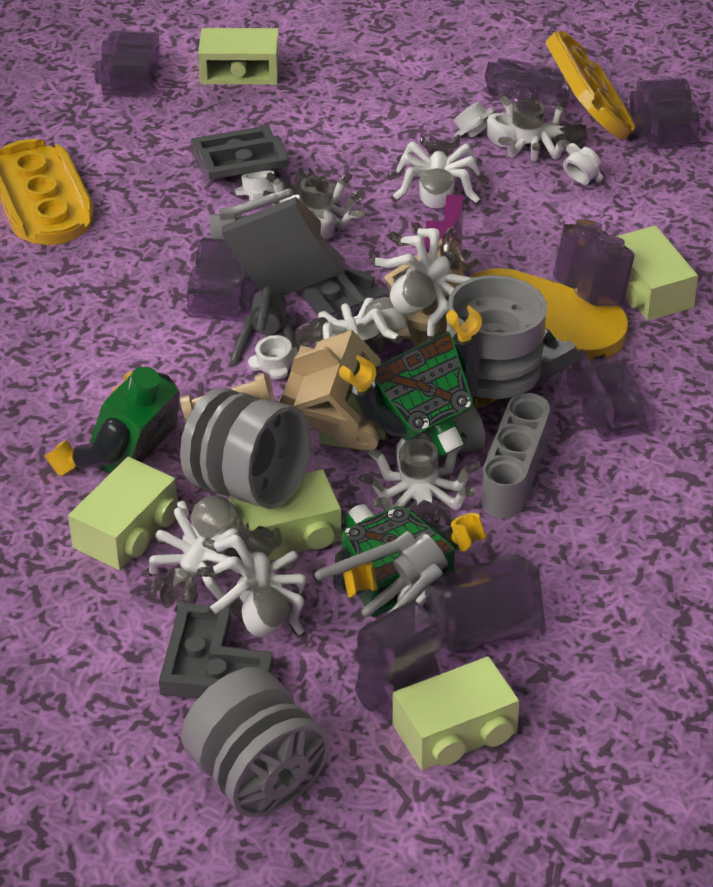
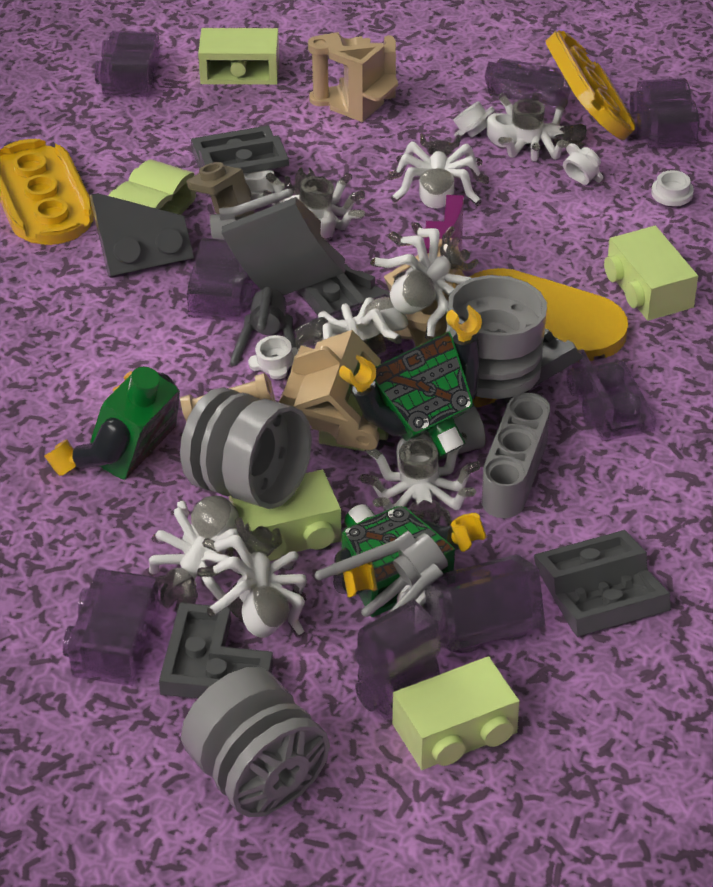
(112, 627): none -> clear purple brick
(123, 513): yellowish green brick -> none
(138, 235): none -> dark grey wing
(157, 187): none -> yellowish green brick
(223, 184): none -> dark tan bracket
(367, 74): none -> tan piece
(593, 263): clear purple brick -> none
(602, 582): none -> dark grey slope
(672, 188): none -> white plate

